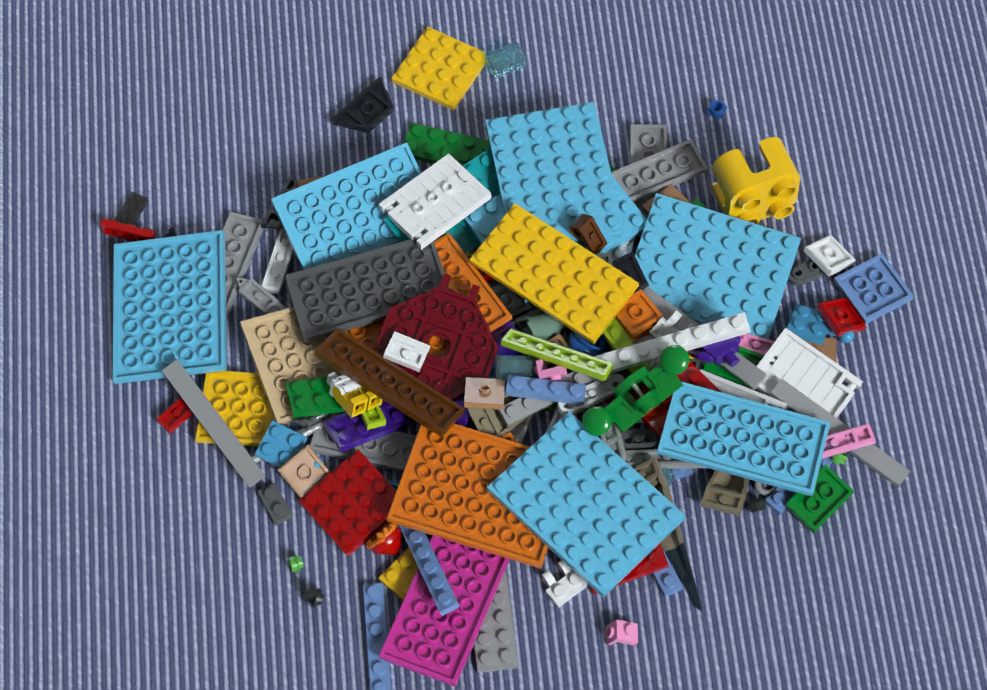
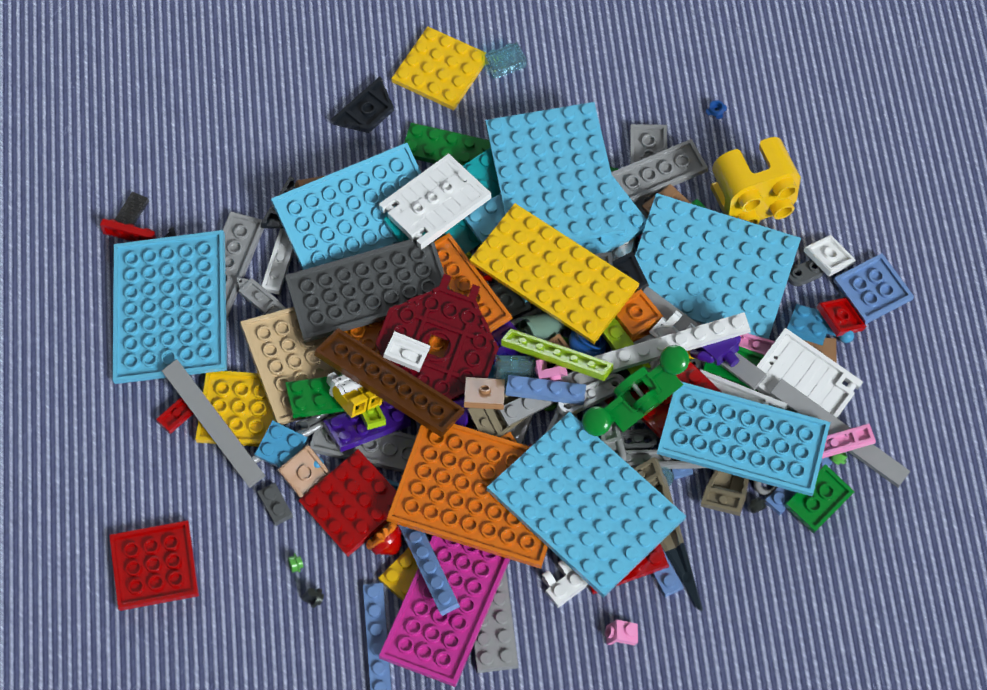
(154, 565): none -> red plate
(587, 230): reddish brown plate -> none

